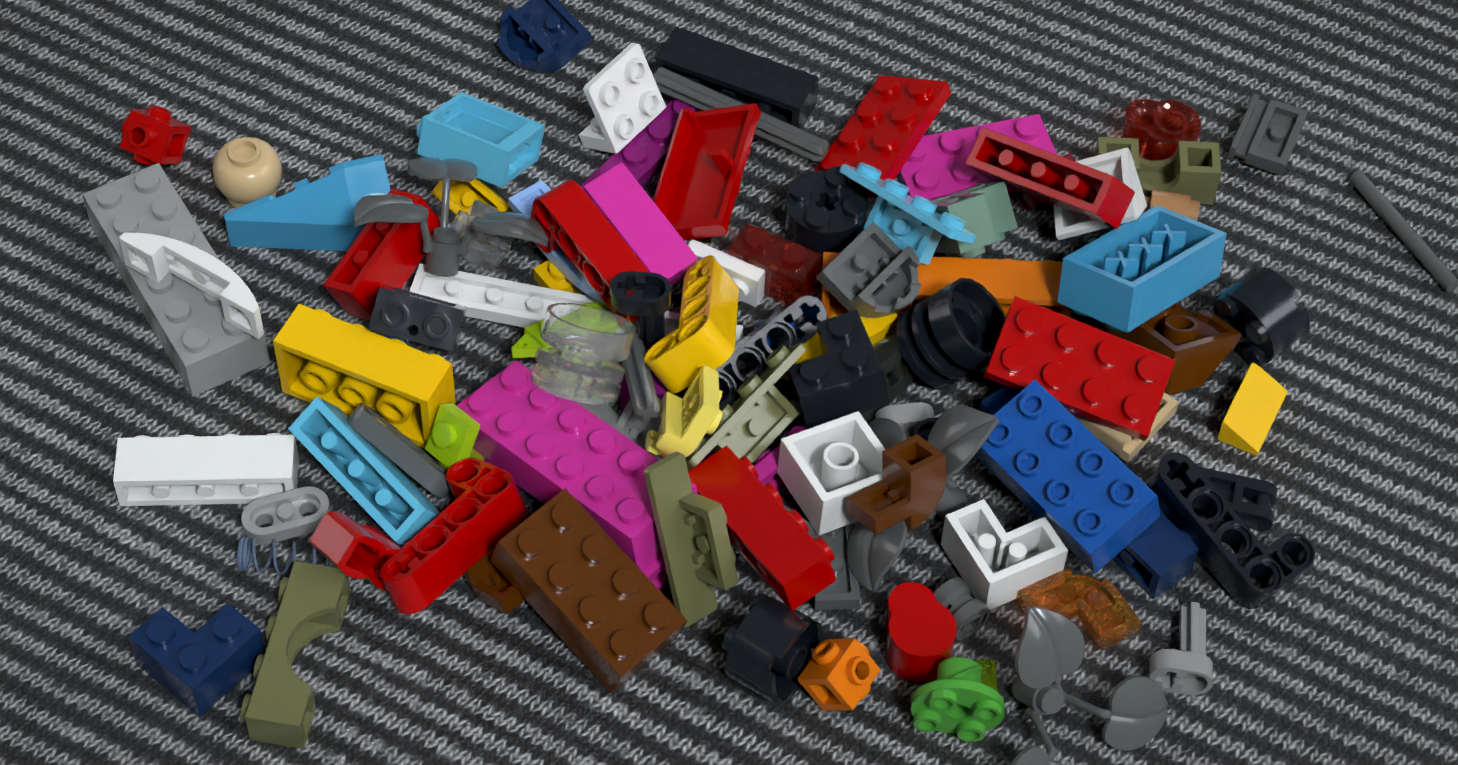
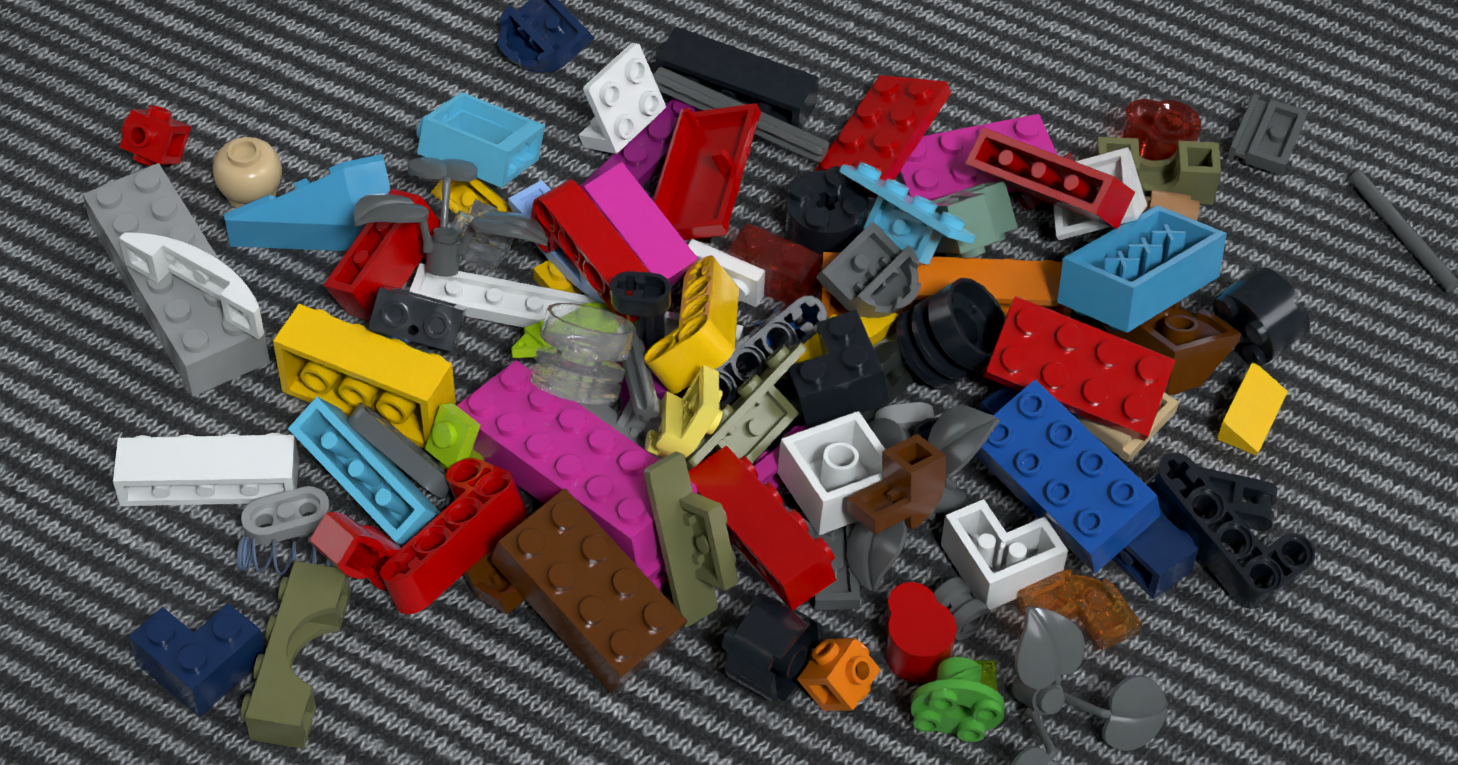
(1186, 669): light grey piece -> none

